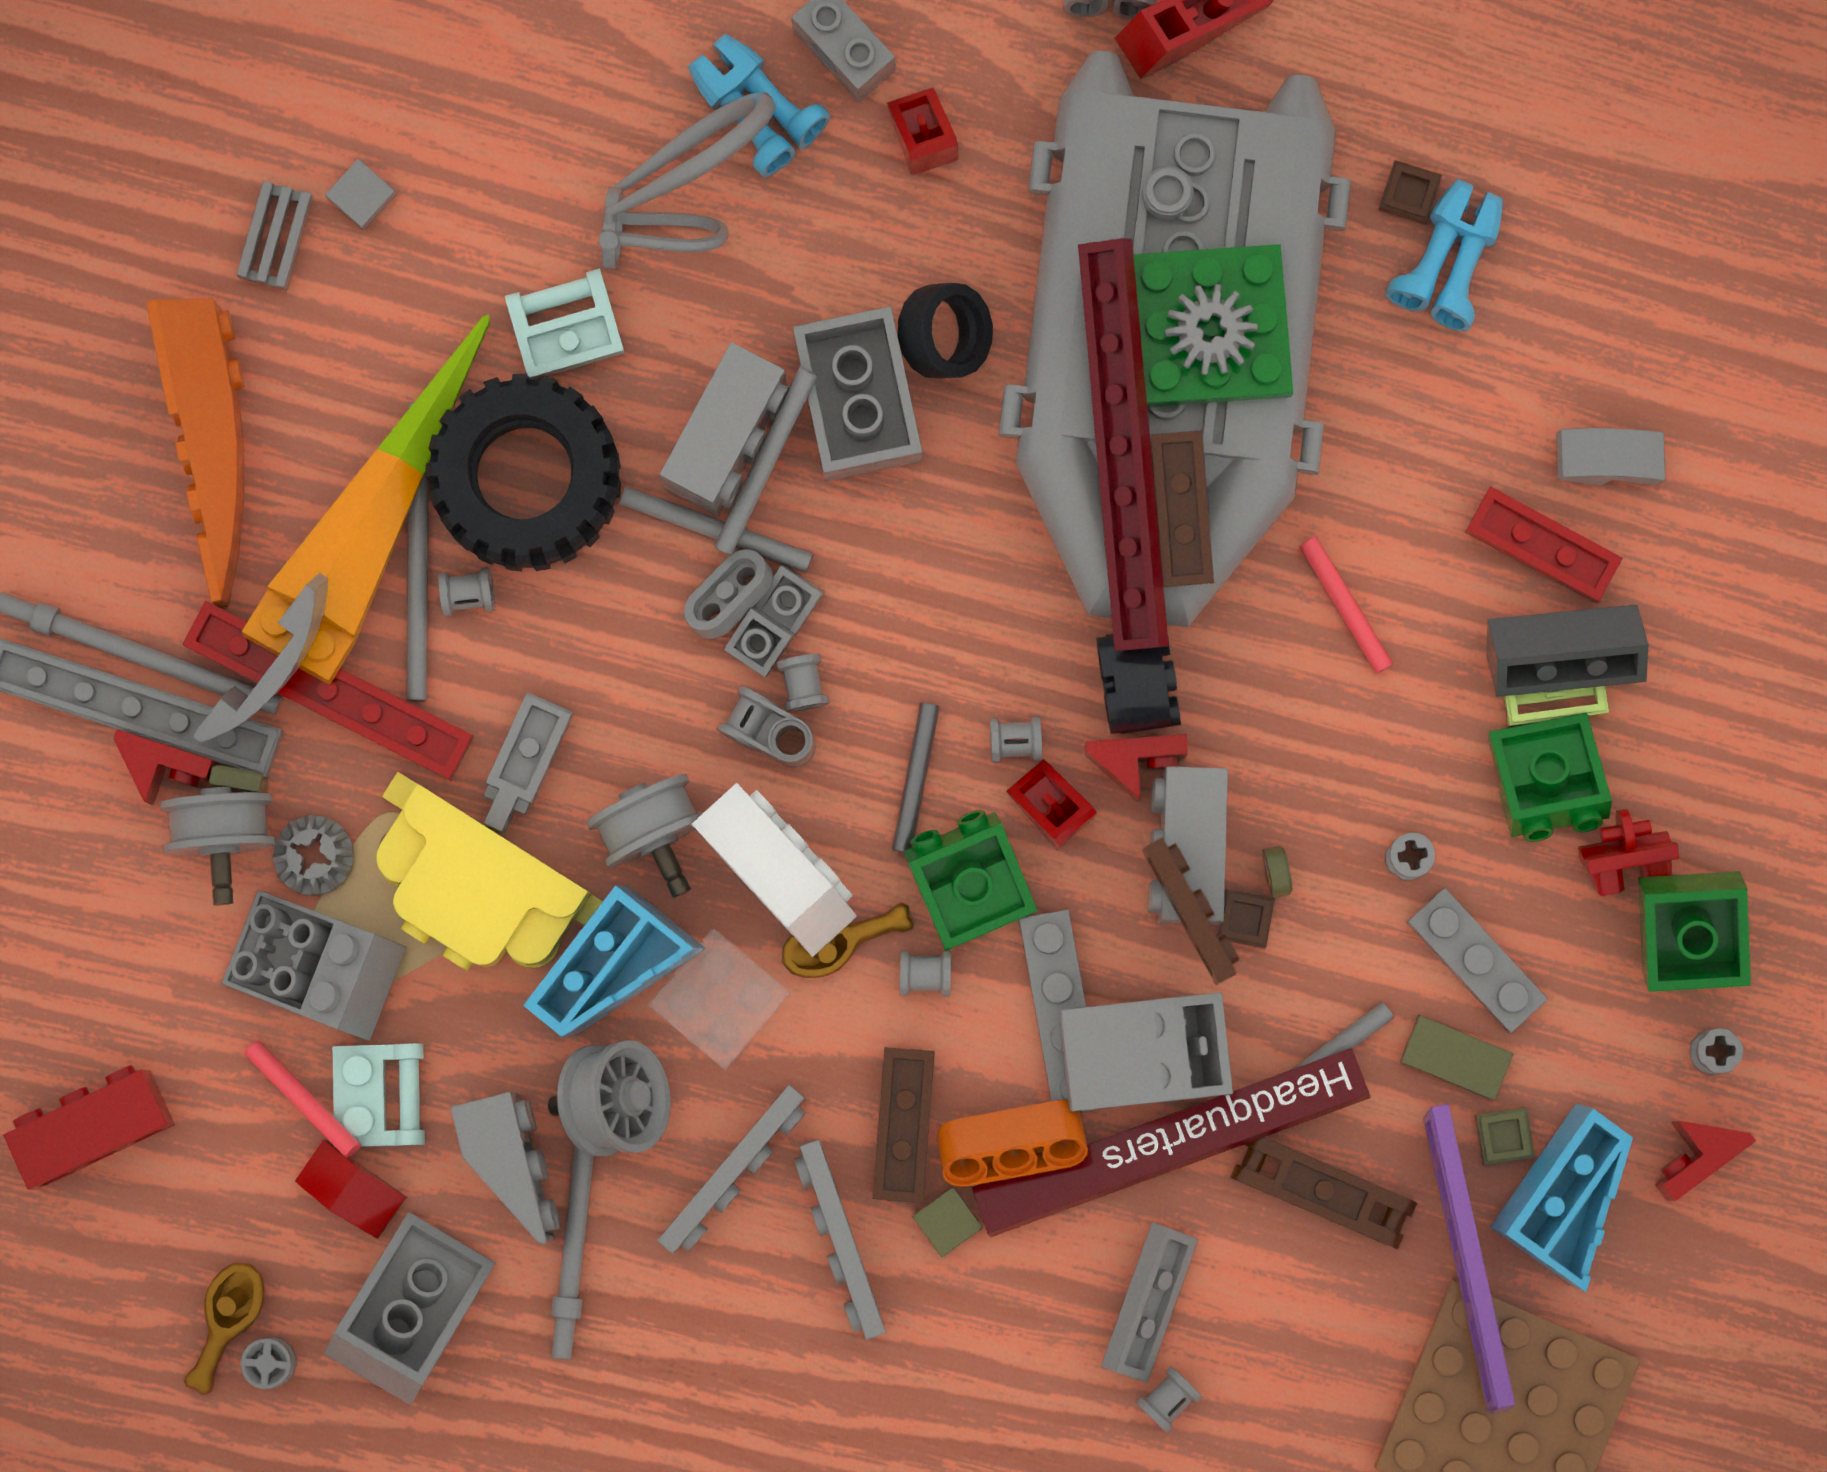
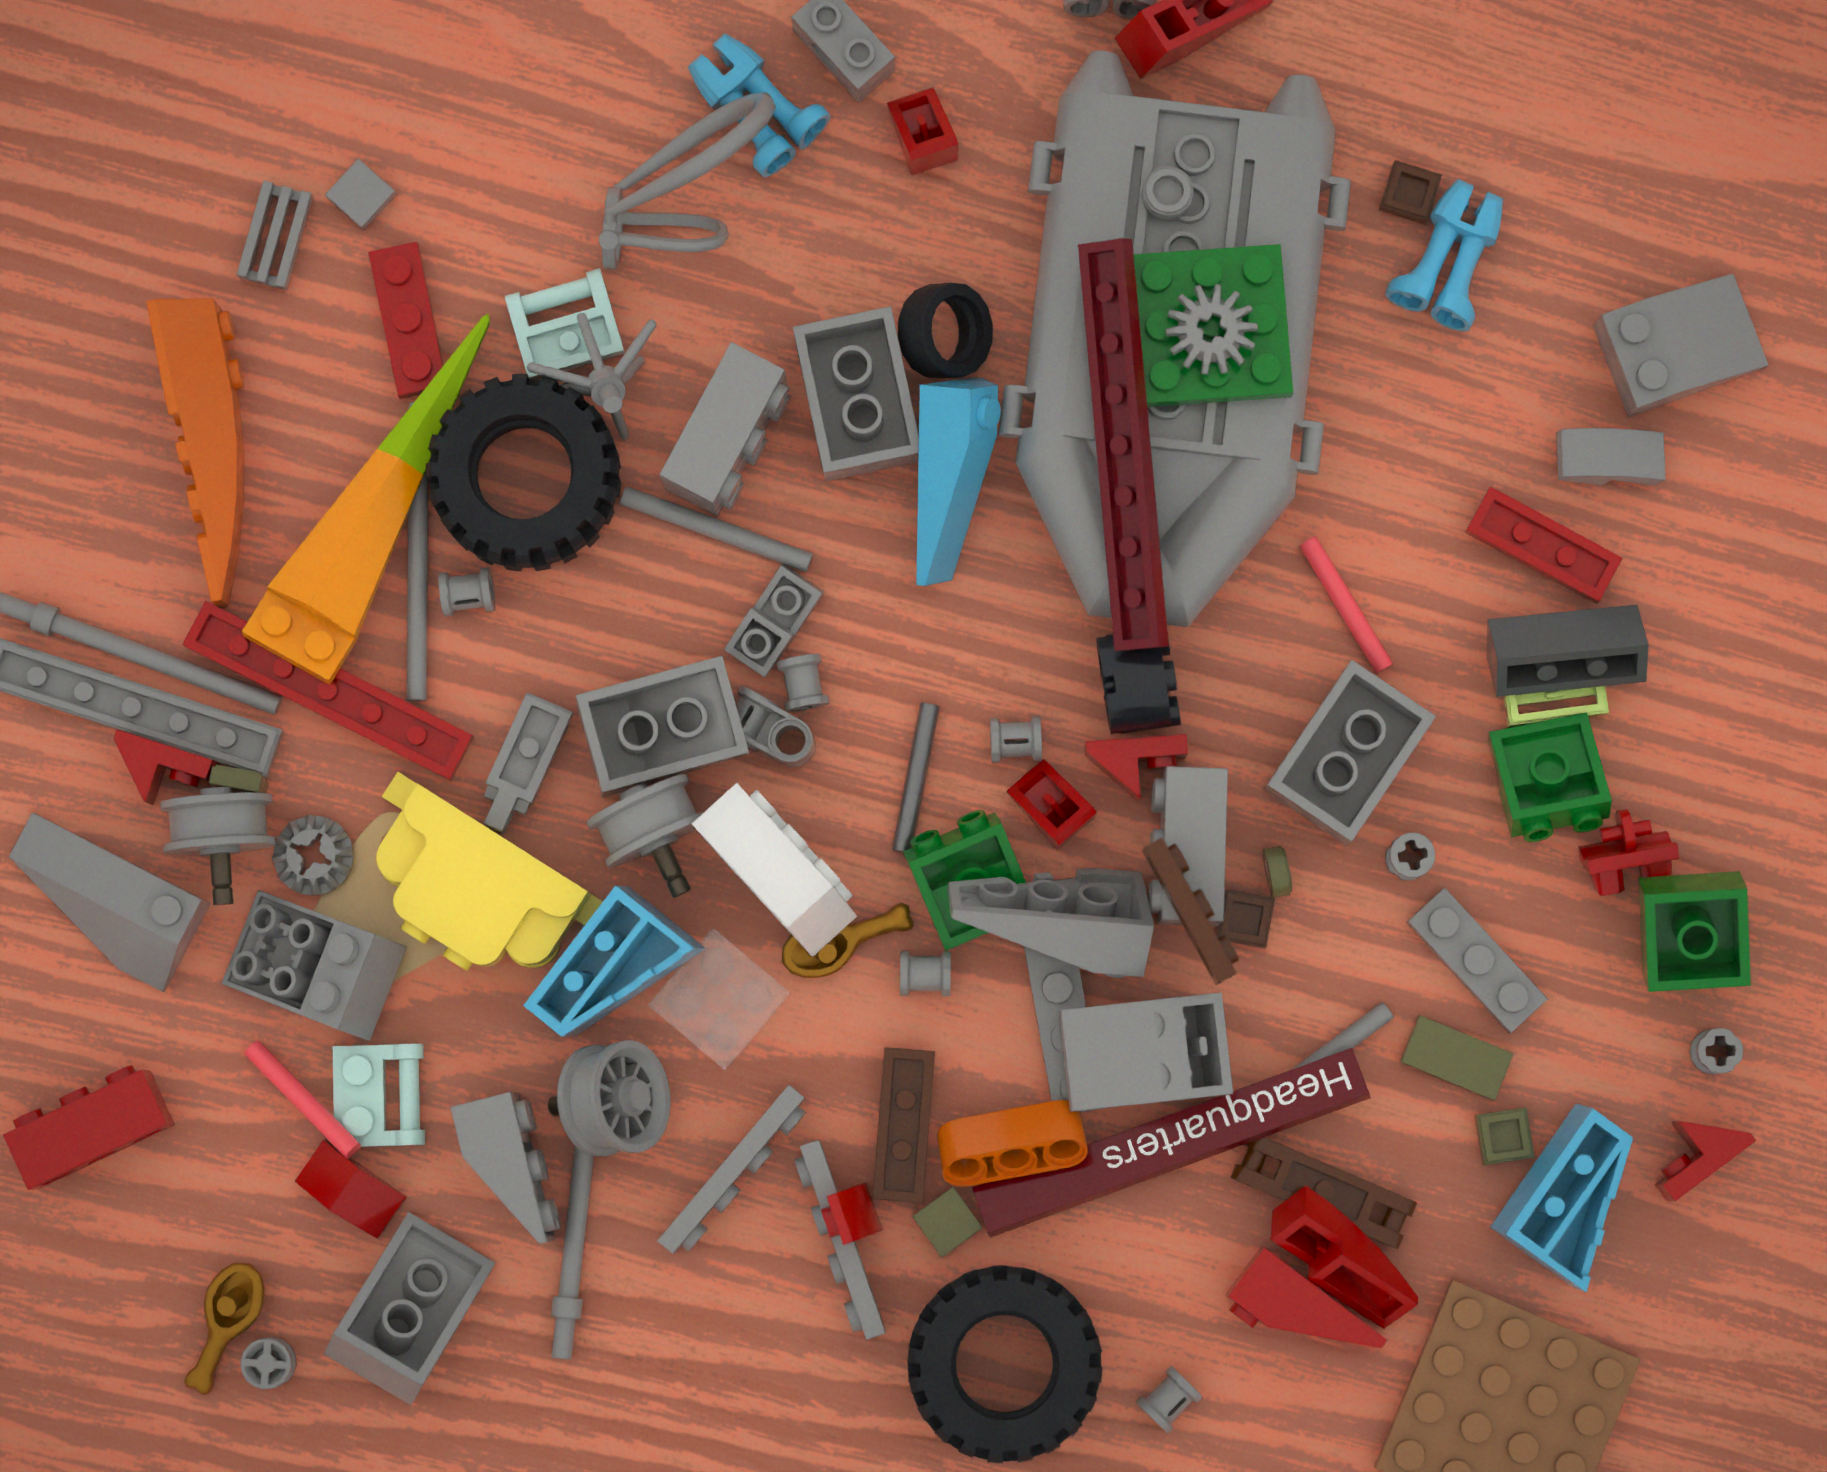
(118, 906): none -> light grey wedge
(302, 621): light grey slope -> none
(406, 317): none -> red plate
(604, 382): none -> light grey plant
(661, 725): none -> light grey slope
(727, 593): light grey plate -> none
(765, 460): light grey bar -> none
(851, 1214): none -> red slope
(954, 450): none -> medium azure wedge
(1017, 1433): none -> black tyre
(1087, 920): none -> light grey wedge
(1149, 1302): light grey plate -> none
(1182, 508): reddish brown plate -> none
(1289, 1302): none -> red slope
(1341, 1257): none -> red slope
(1349, 753): none -> light grey brick
(1468, 1260): medium lavender tile -> none
(1679, 343): none -> light grey slope

